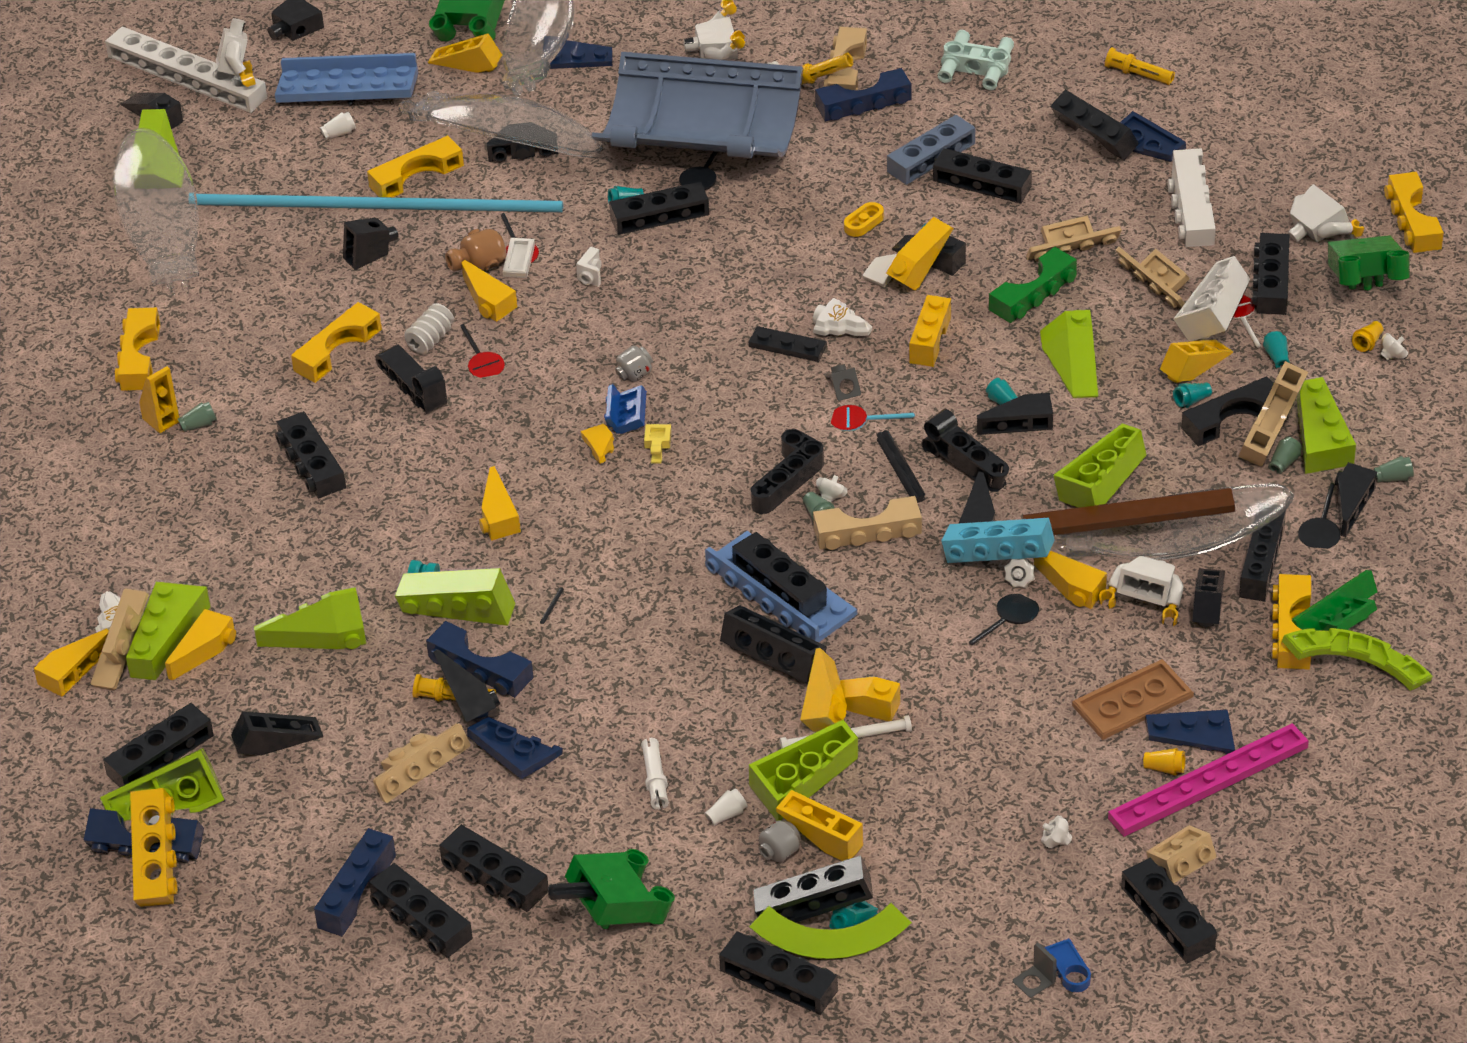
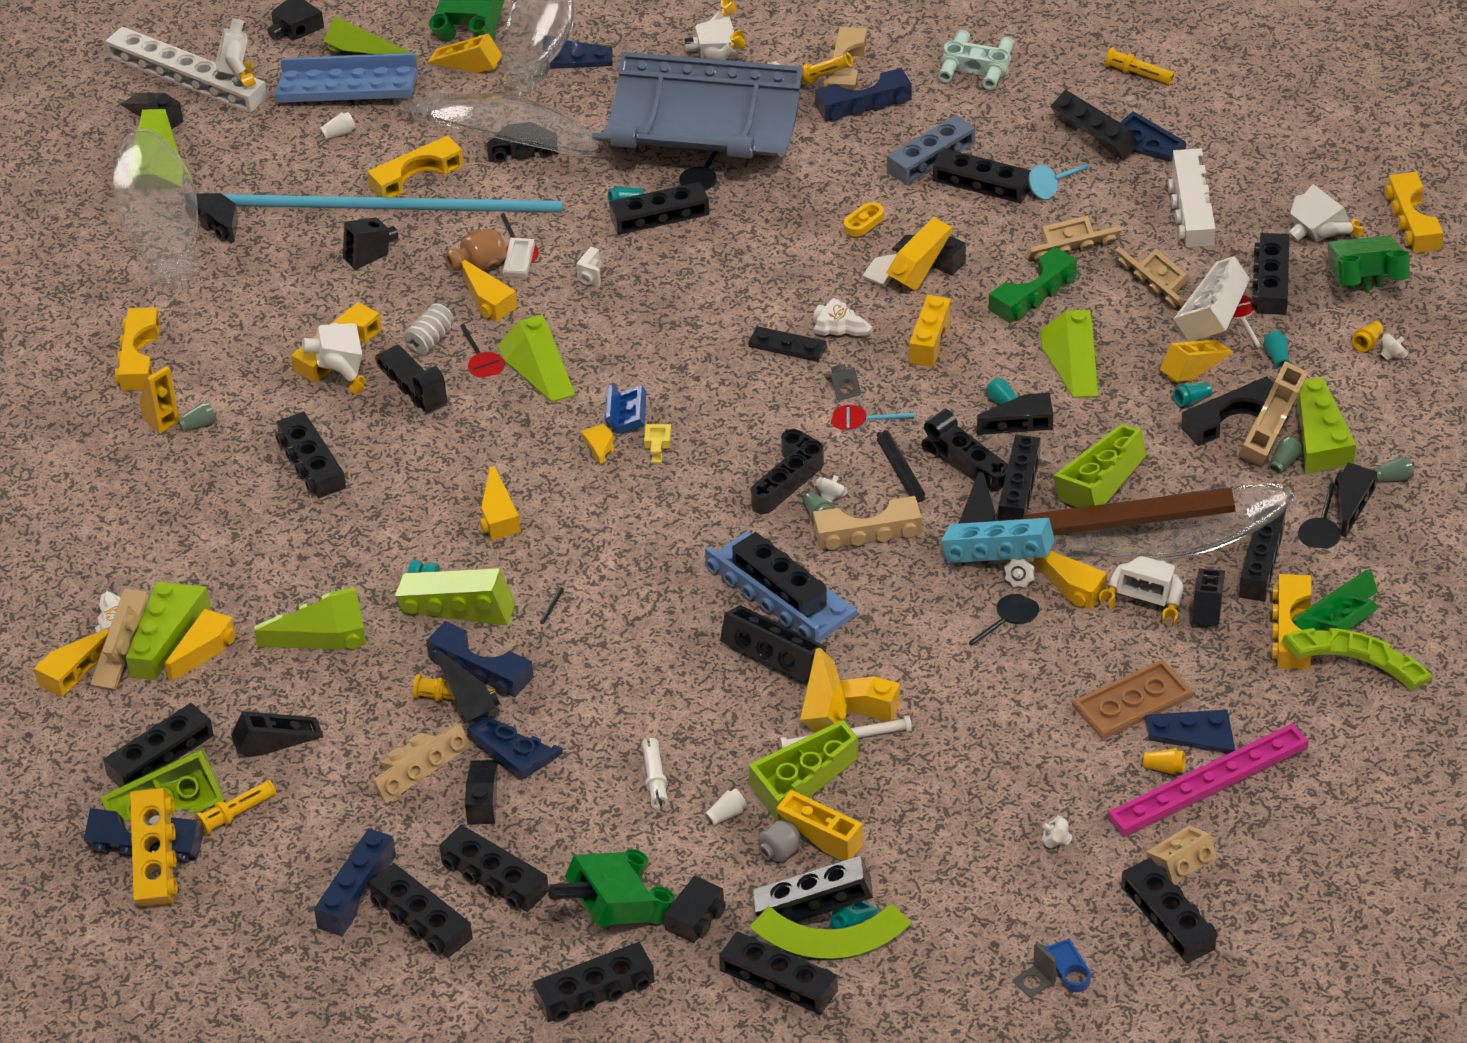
(218, 214): none -> black slope
(224, 812): none -> yellow pin
(338, 349): none -> white torso
(353, 39): none -> lime wedge
(481, 792): none -> black slope
(535, 356): none -> lime wedge
(593, 982): none -> black brick
(634, 363): light grey head -> none
(694, 909): none -> black piece
(1019, 478): none -> black brick
(1044, 181): none -> medium azure piece

